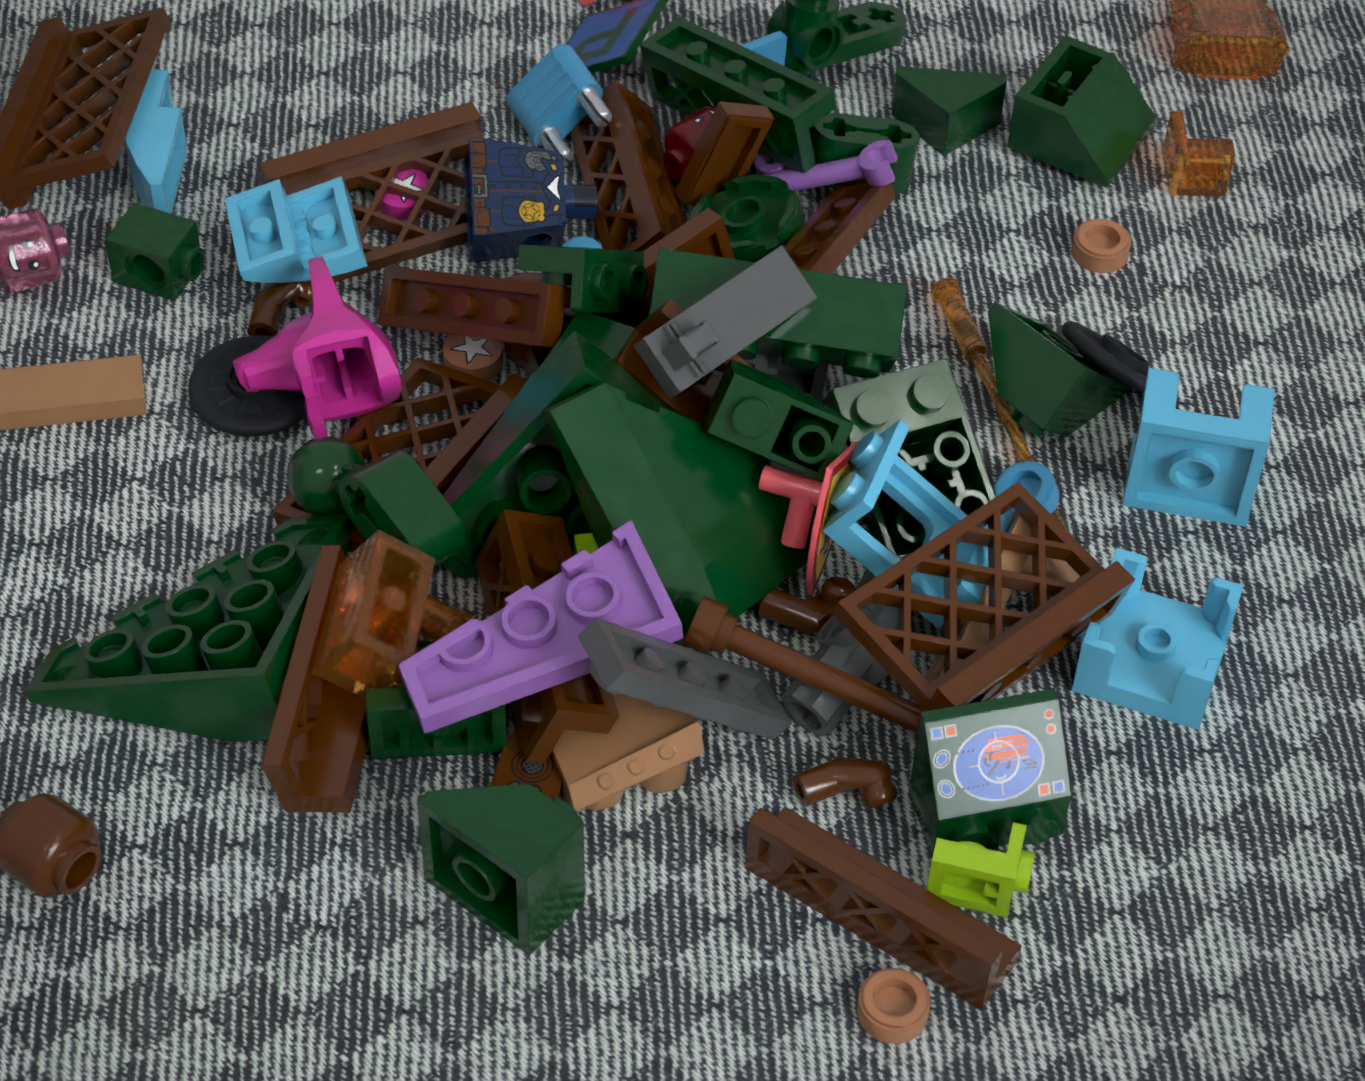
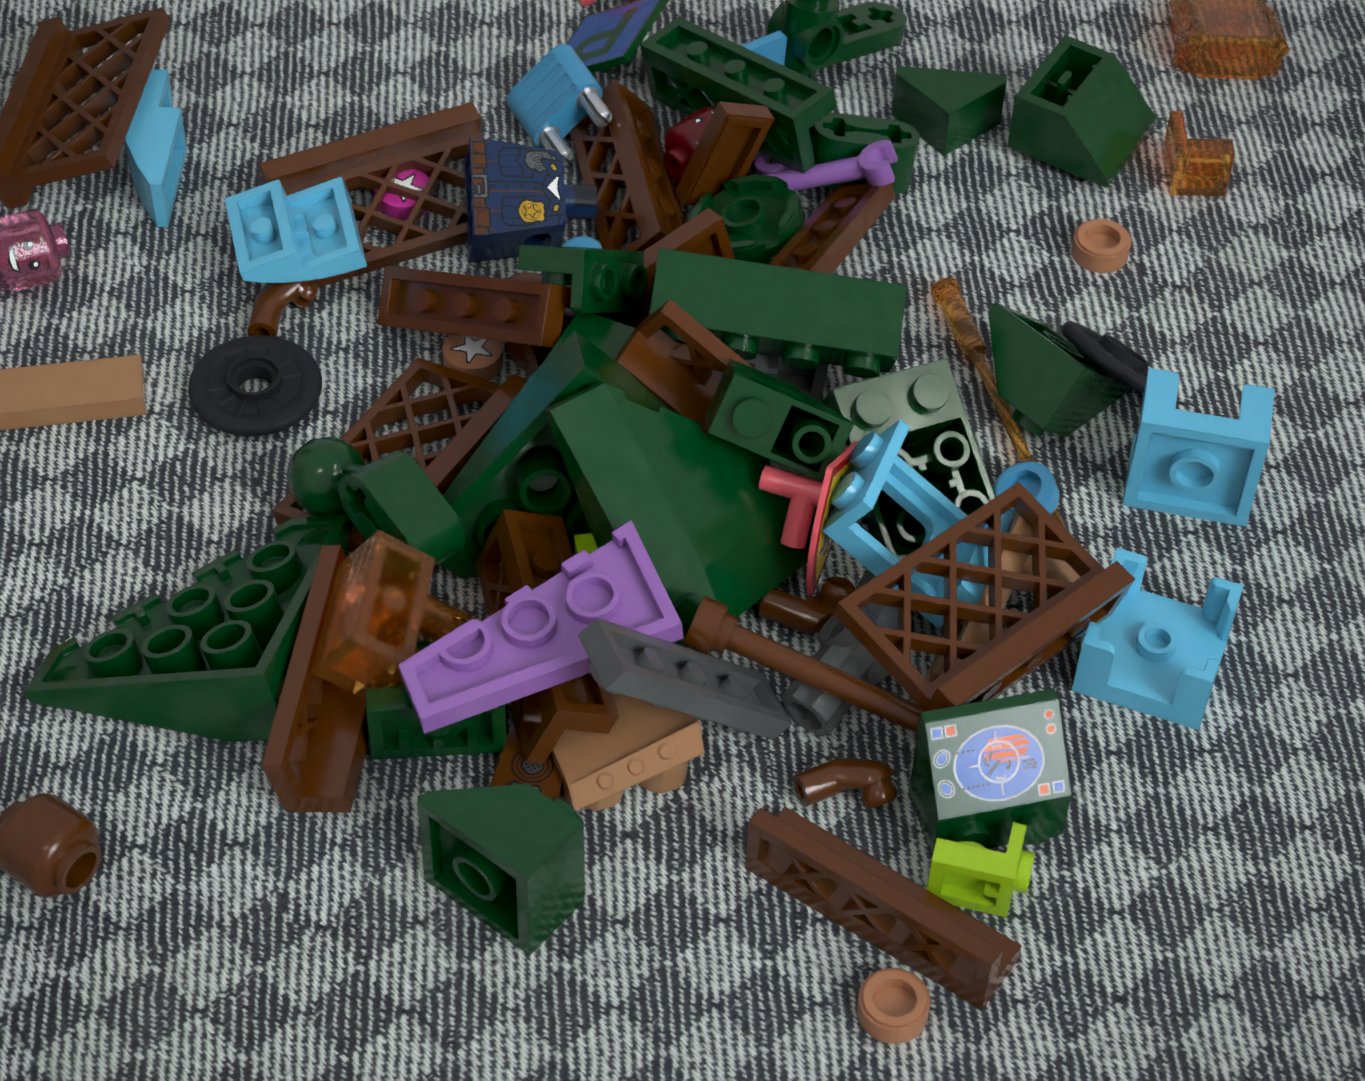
(154, 251): dark green brick -> none
(329, 356): dark pink piece -> none
(725, 322): dark grey hinge -> none

